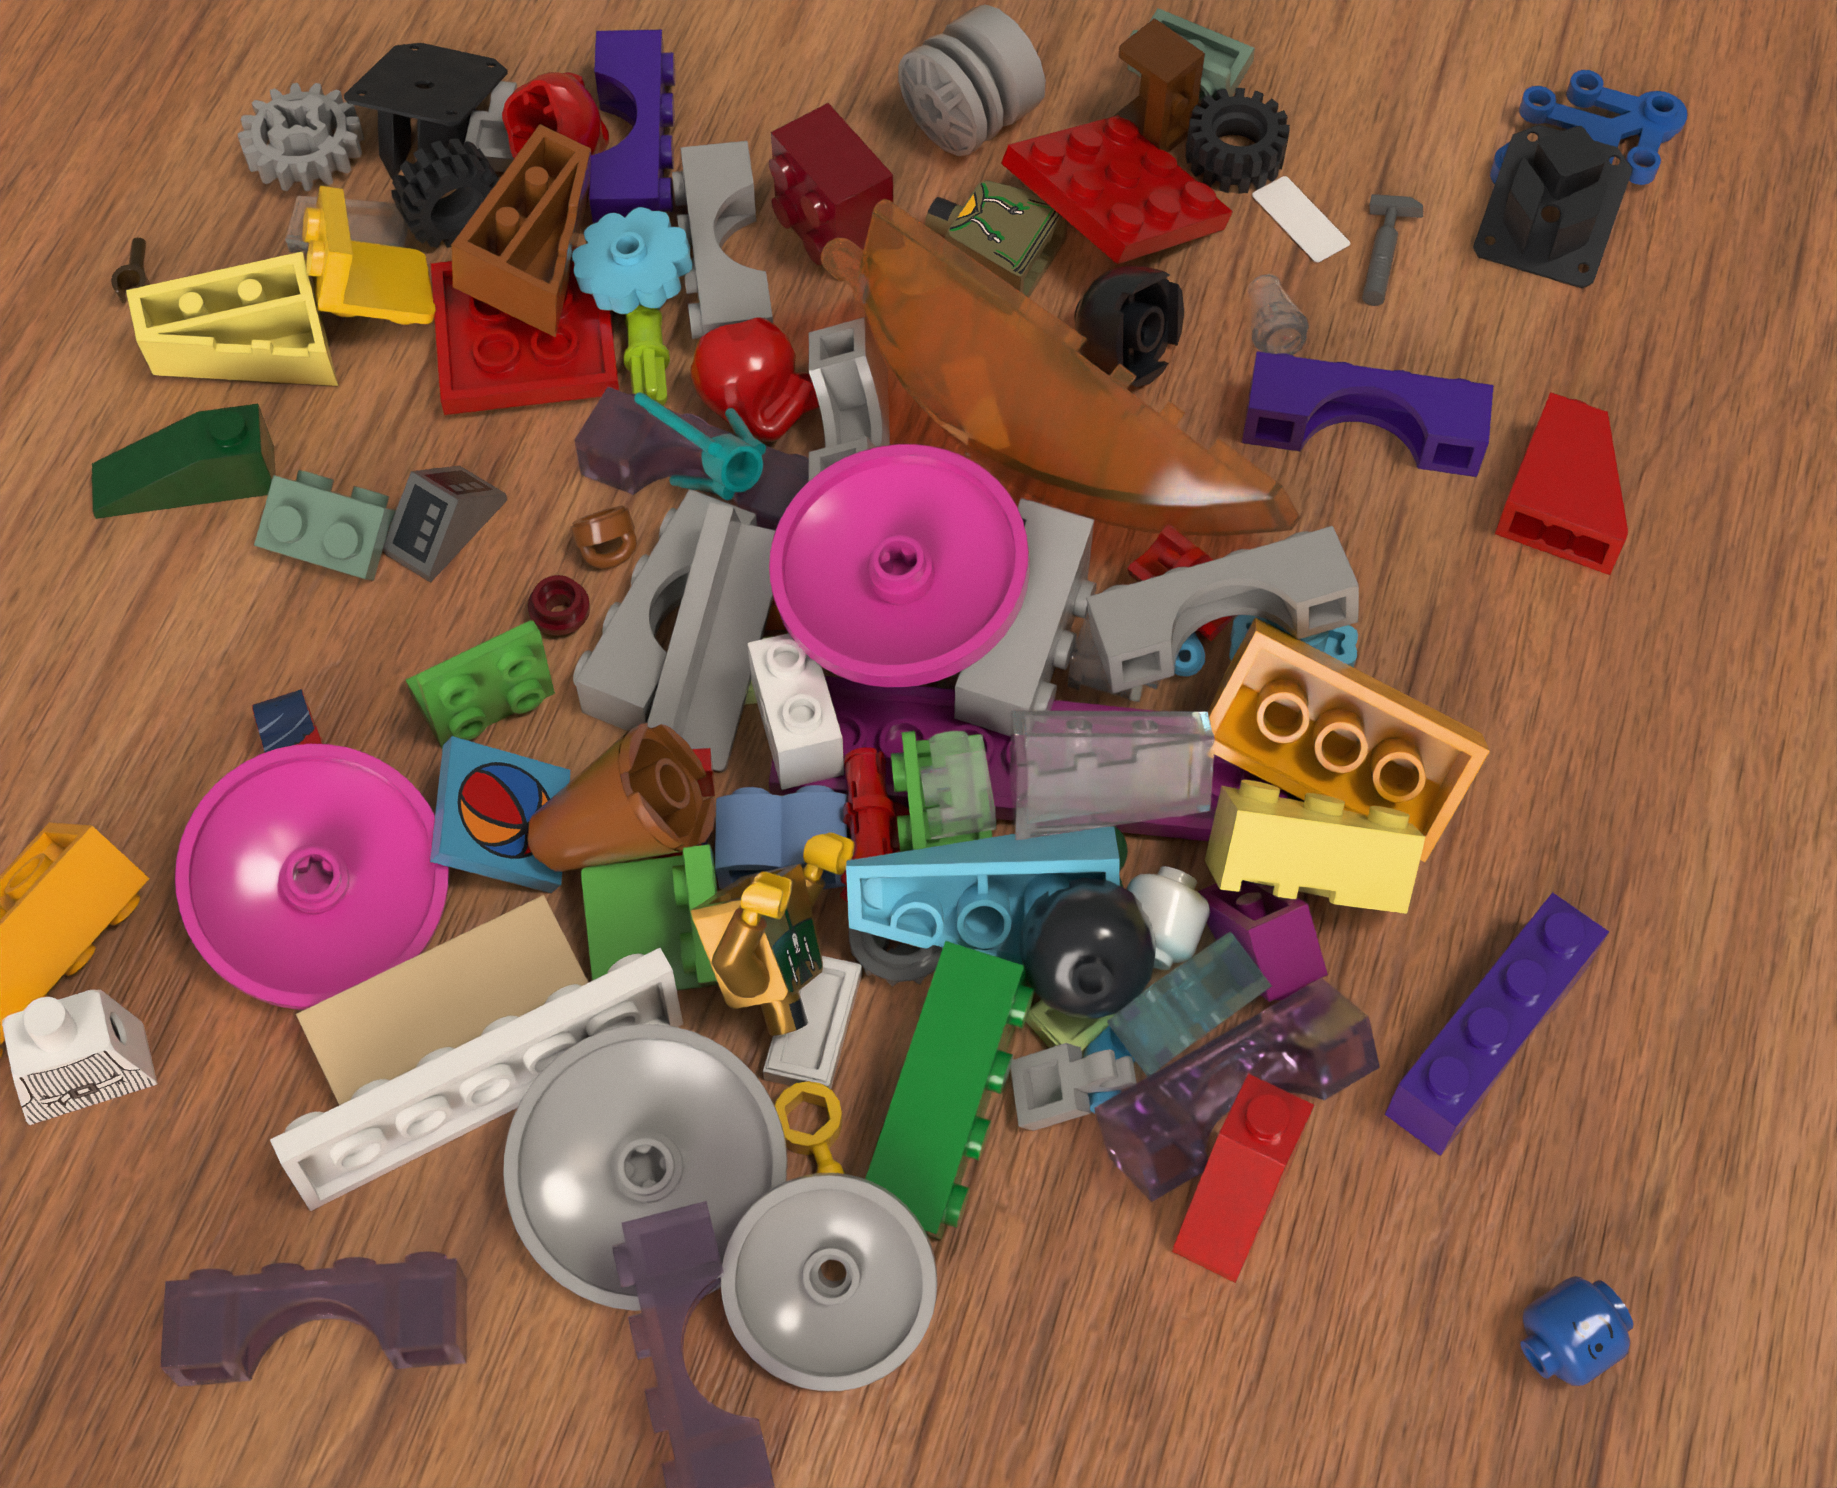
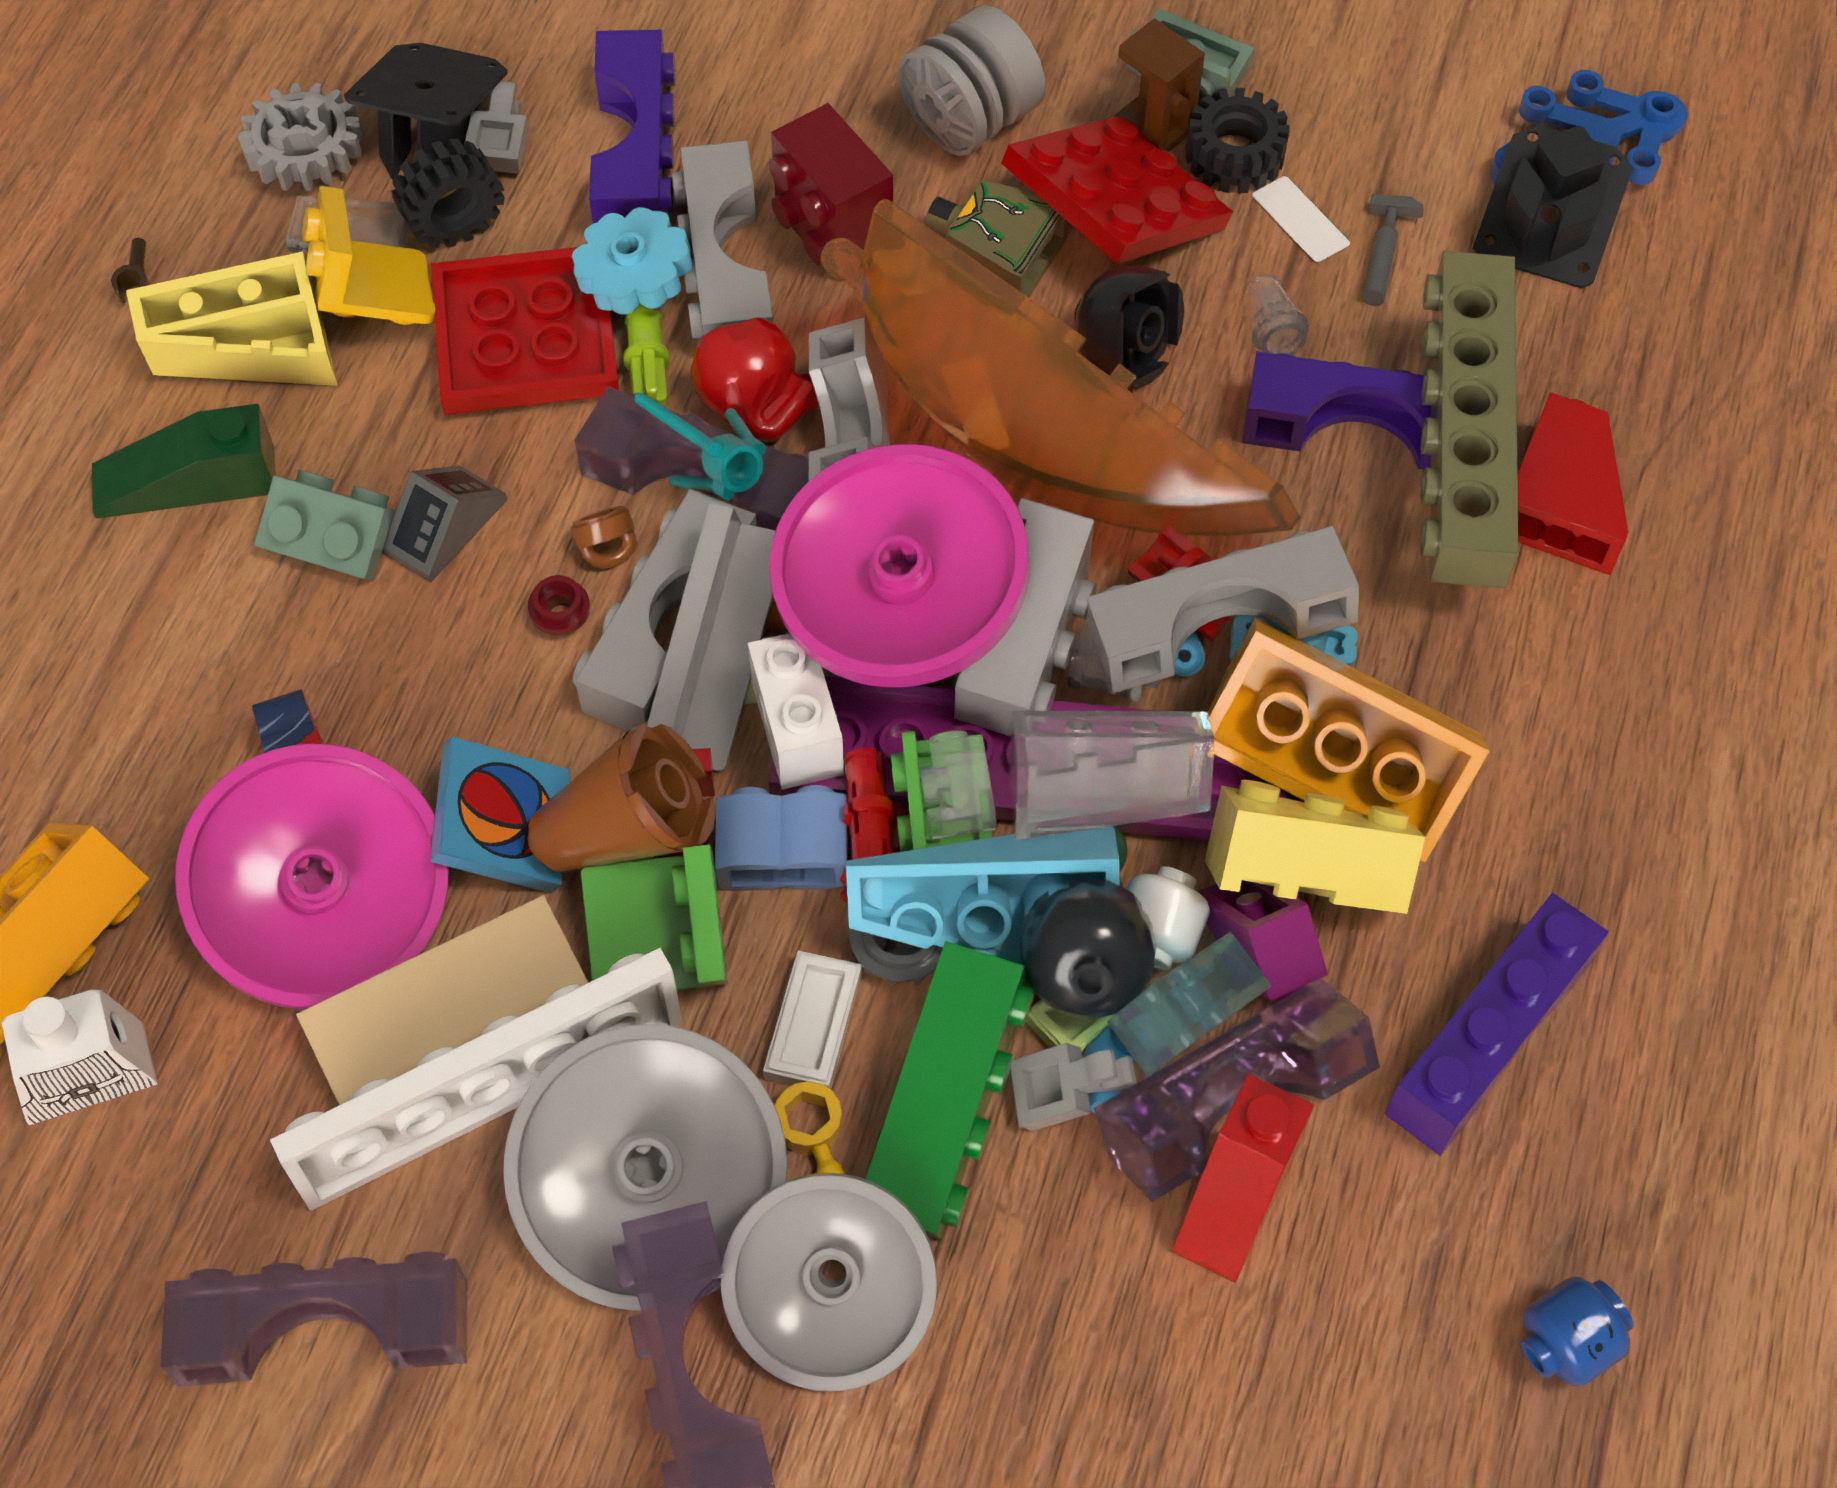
(484, 684): bright green bracket -> none
(525, 231): dark orange wedge -> none
(559, 104): red piece -> none
(765, 933): pearl gold torso -> none
(1470, 421): none -> olive brick

